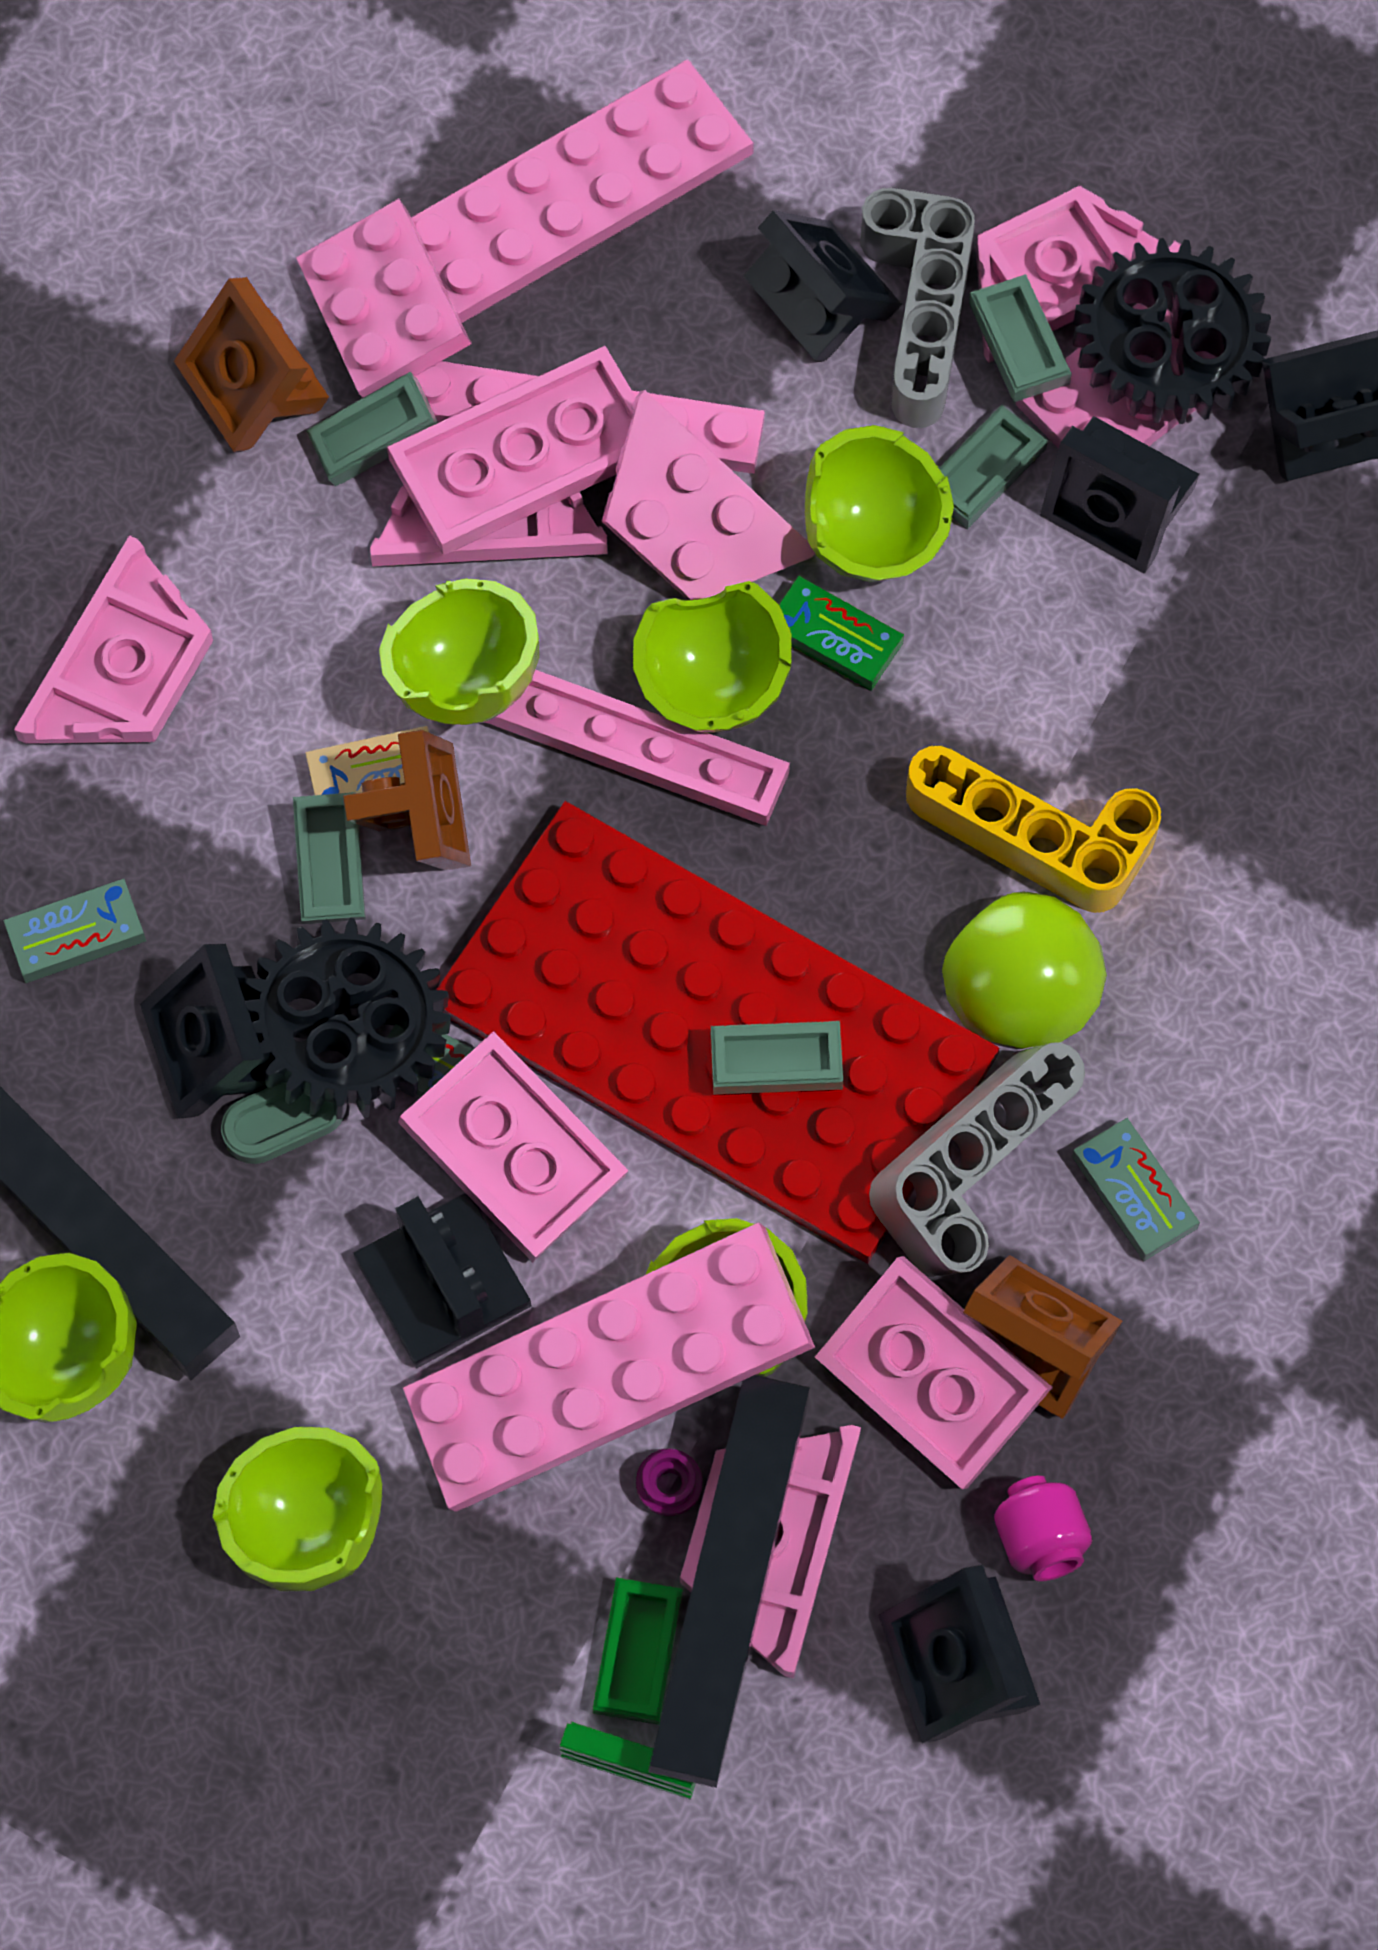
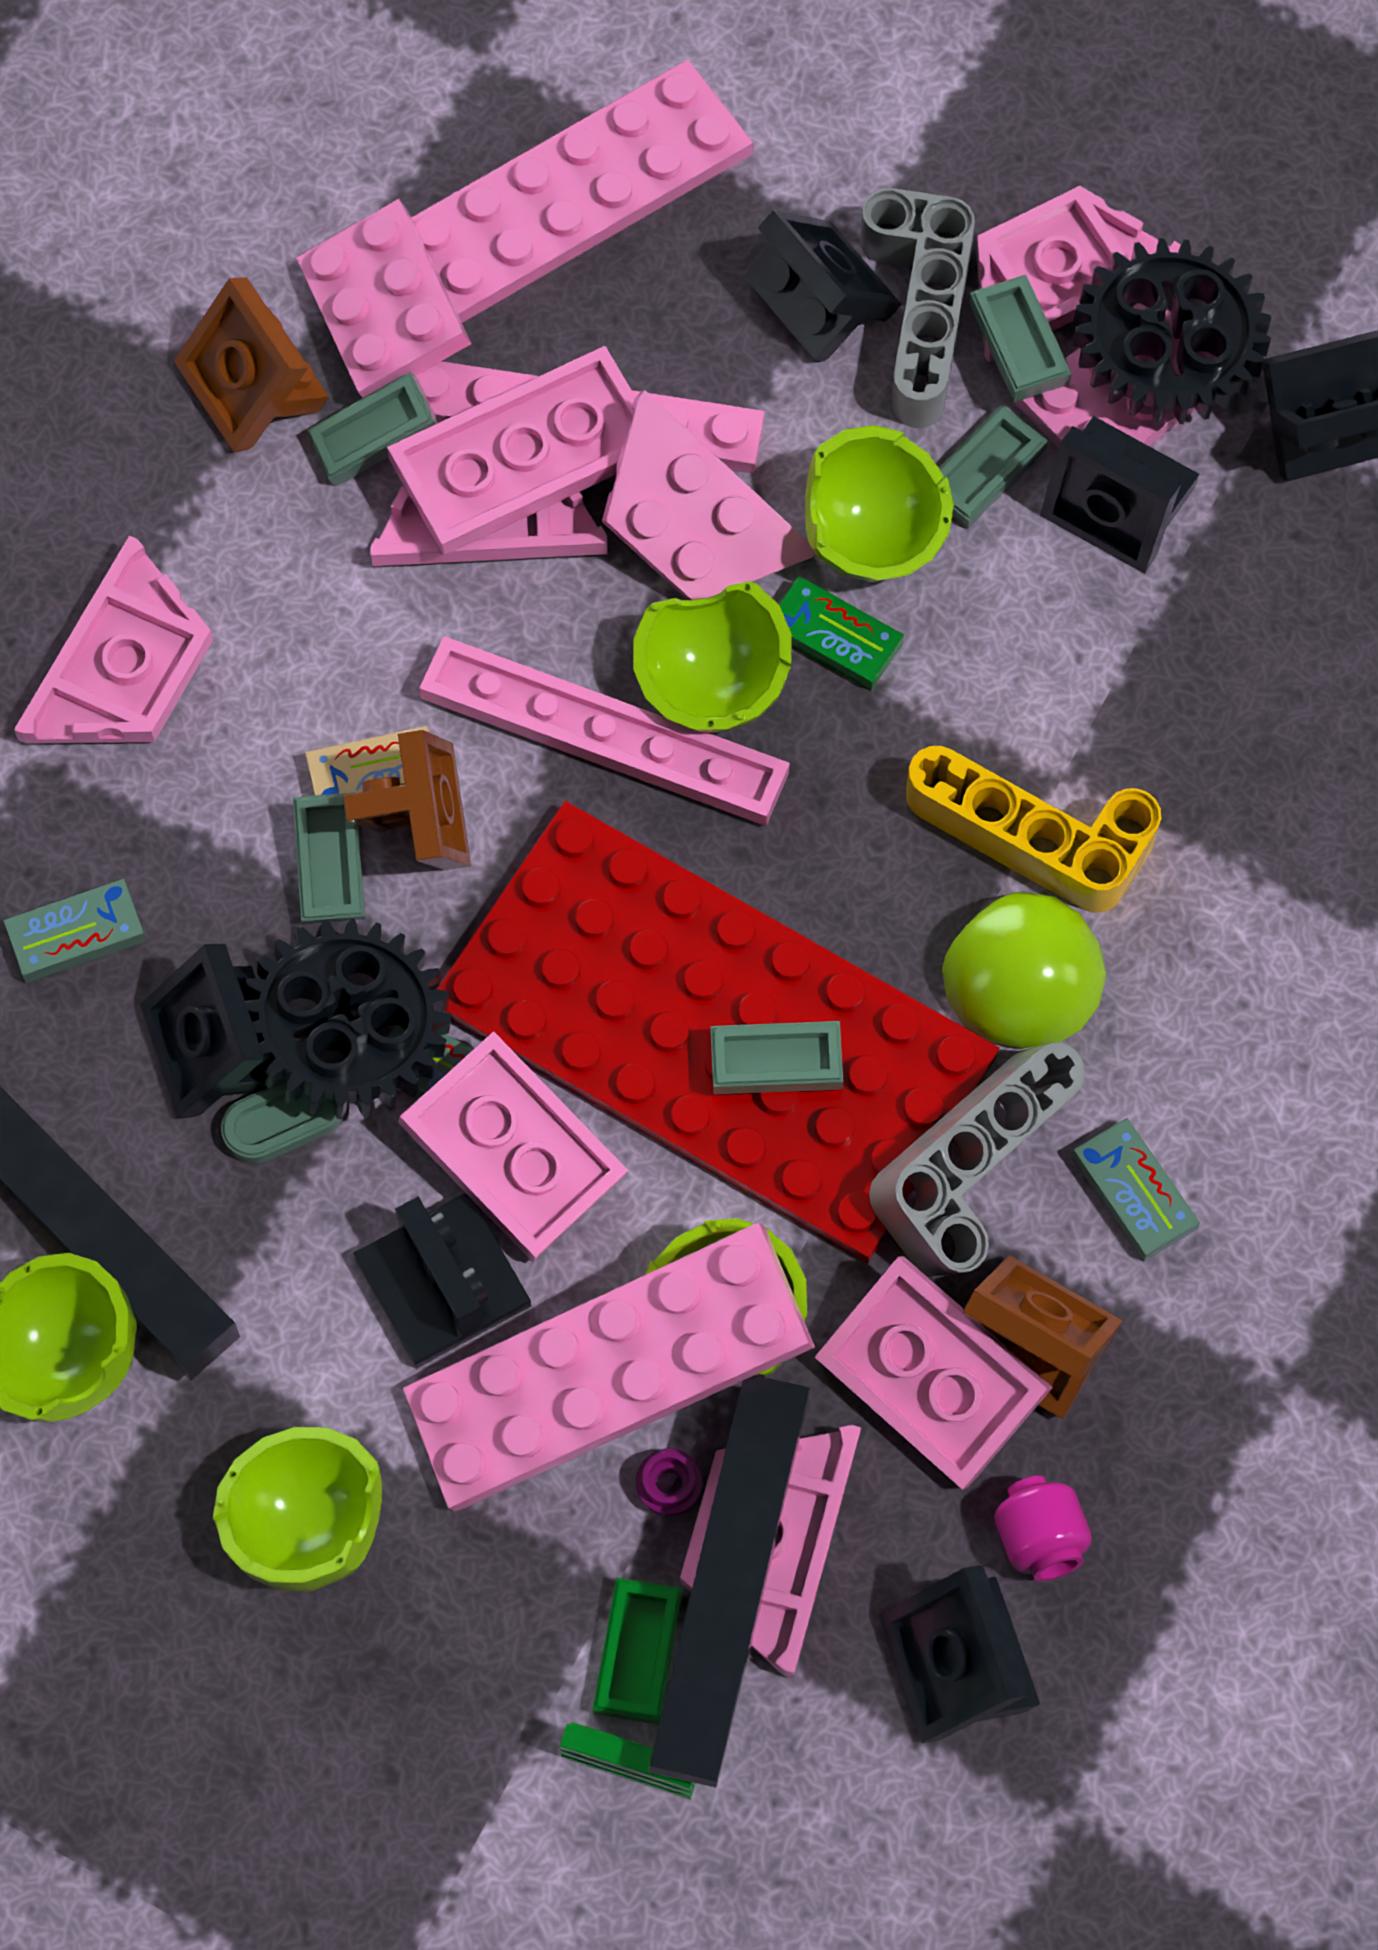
(462, 652): lime cylinder -> none

